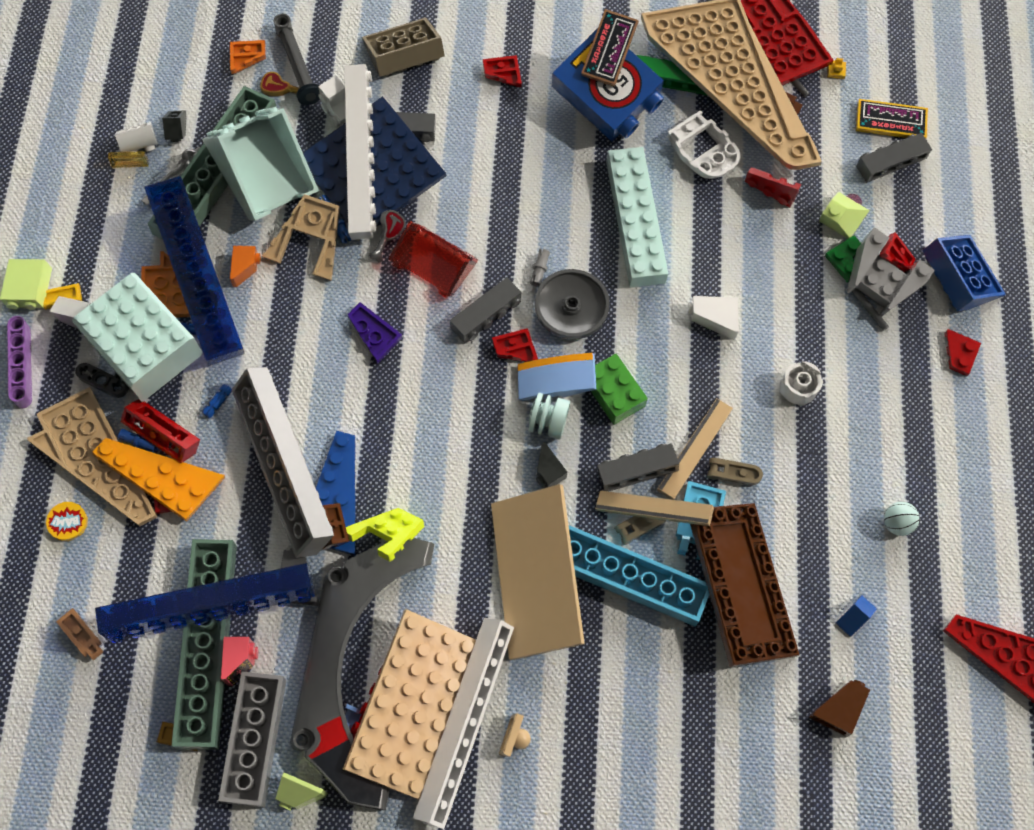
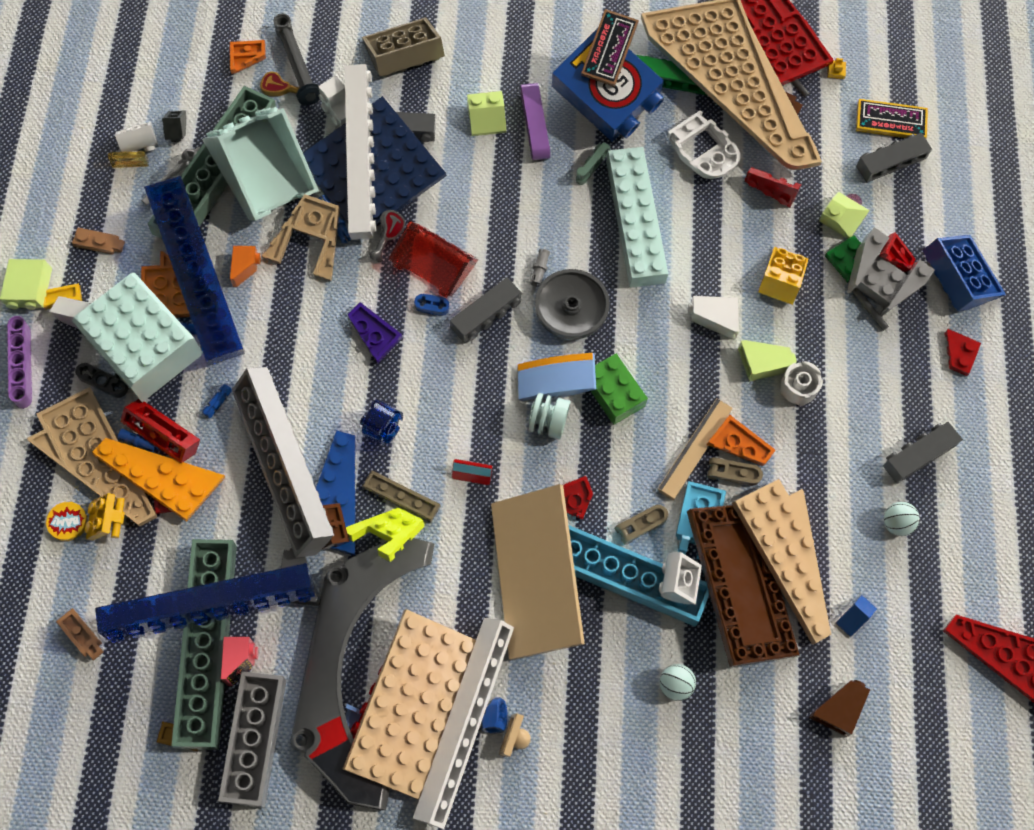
(97, 241): none -> medium nougat hinge
(103, 515): none -> yellow plate
(297, 793): yellowish green slope -> none
(381, 422): none -> clear blue brick
(401, 496): none -> dark tan tile
(432, 304): none -> blue beam
(471, 472): none -> red slope
(486, 113): none -> yellowish green slope
(495, 716): none -> blue rock
(503, 70): red wing -> none
(515, 346): red wing -> none
(535, 121): none -> medium lavender beam
(549, 470): pearl dark grey slope -> none
(577, 496): none -> red plate
(592, 163): none -> sand green plate
(638, 467): dark grey brick -> none
(655, 508): tan tile -> none
(677, 682): none -> light aqua piece
(680, 578): none -> white brick
(741, 442): none -> orange wing
(764, 359): none -> yellowish green slope
(783, 275): none -> yellow slope
(785, 541): none -> tan wing
(921, 453): none -> dark grey brick

